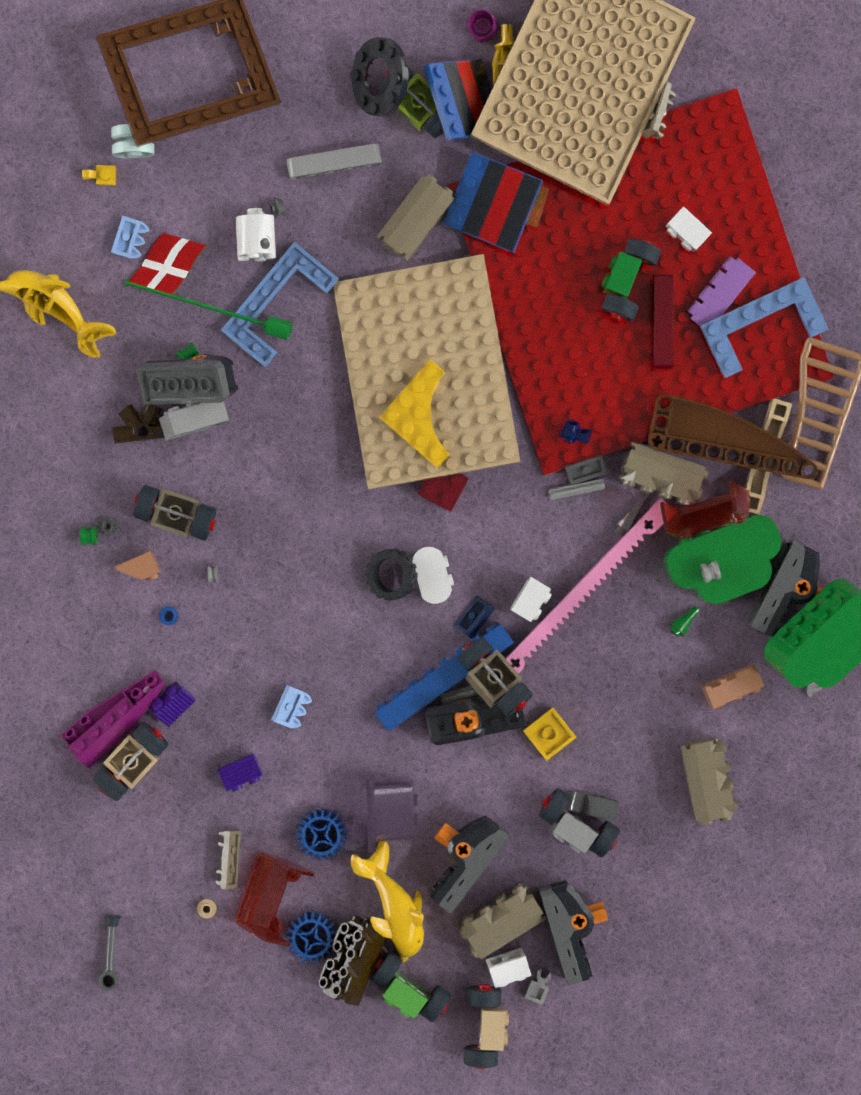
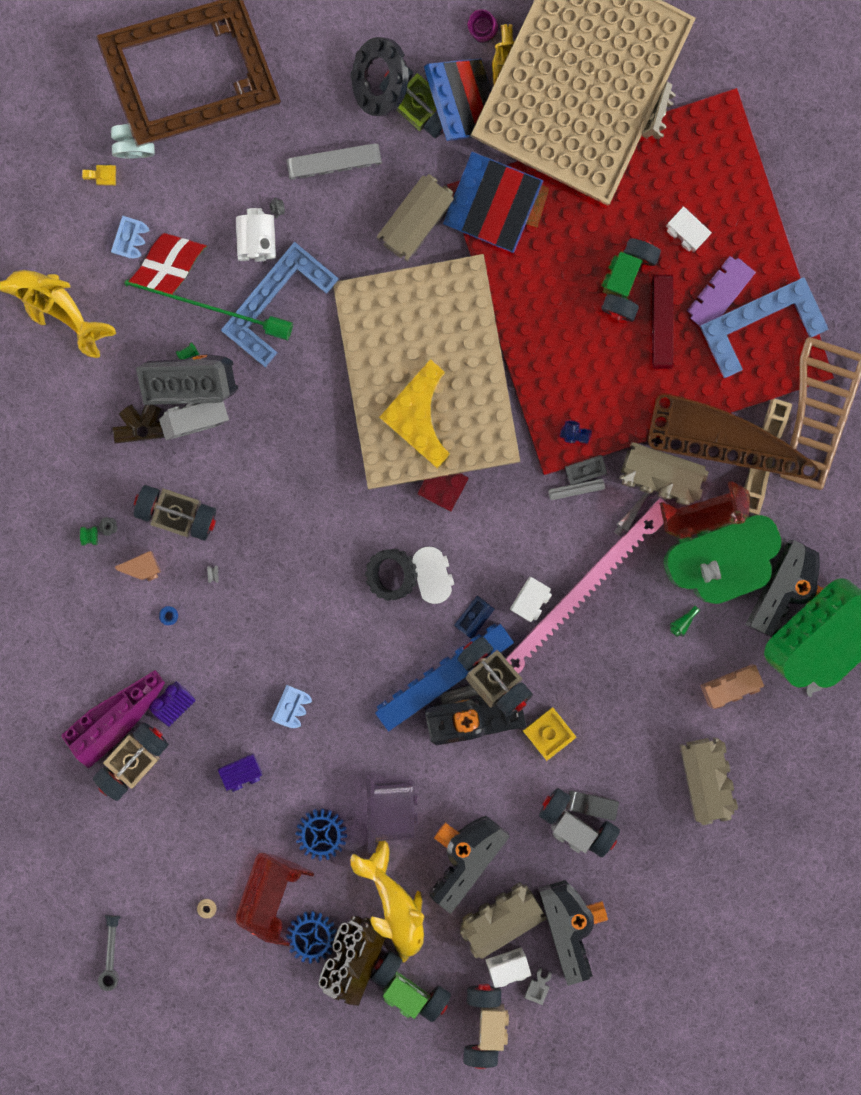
(229, 859): dark tan plate -> none

